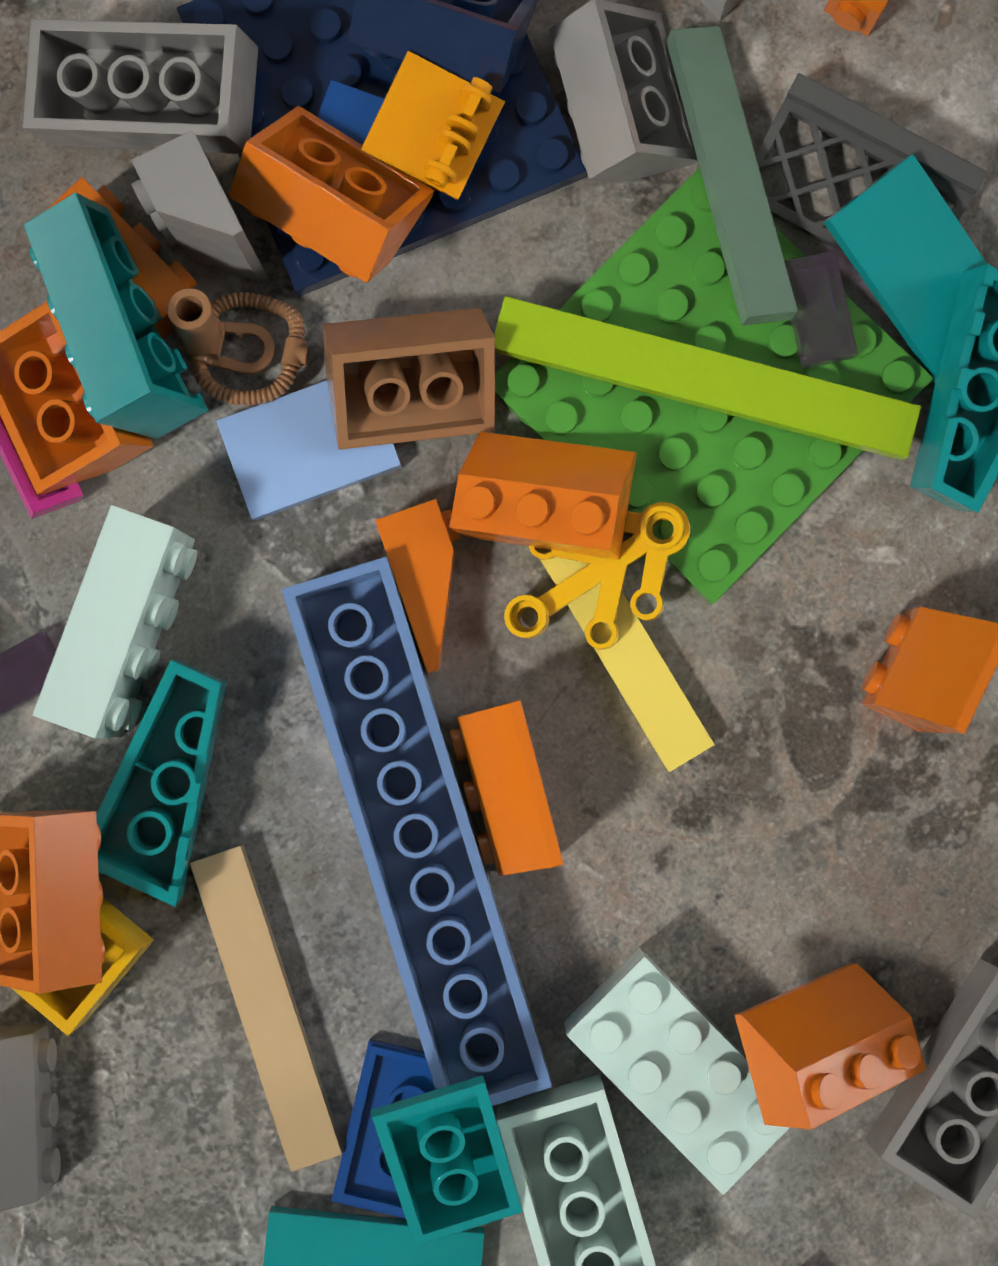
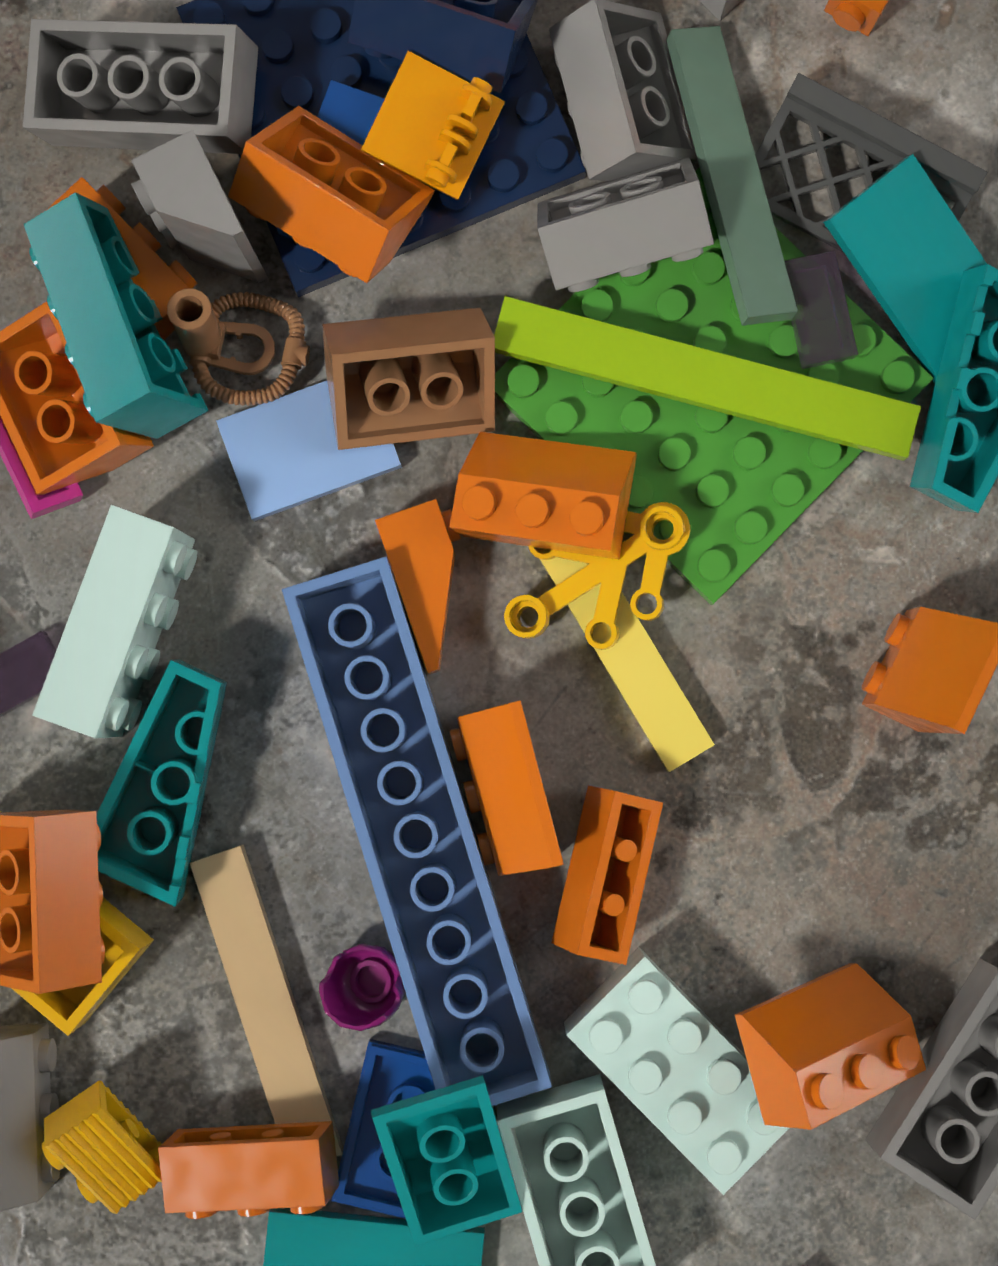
(102, 1148): none -> yellow brick
(249, 1169): none -> orange brick
(362, 987): none -> magenta hair
(607, 874): none -> orange brick
(624, 225): none -> light grey slope

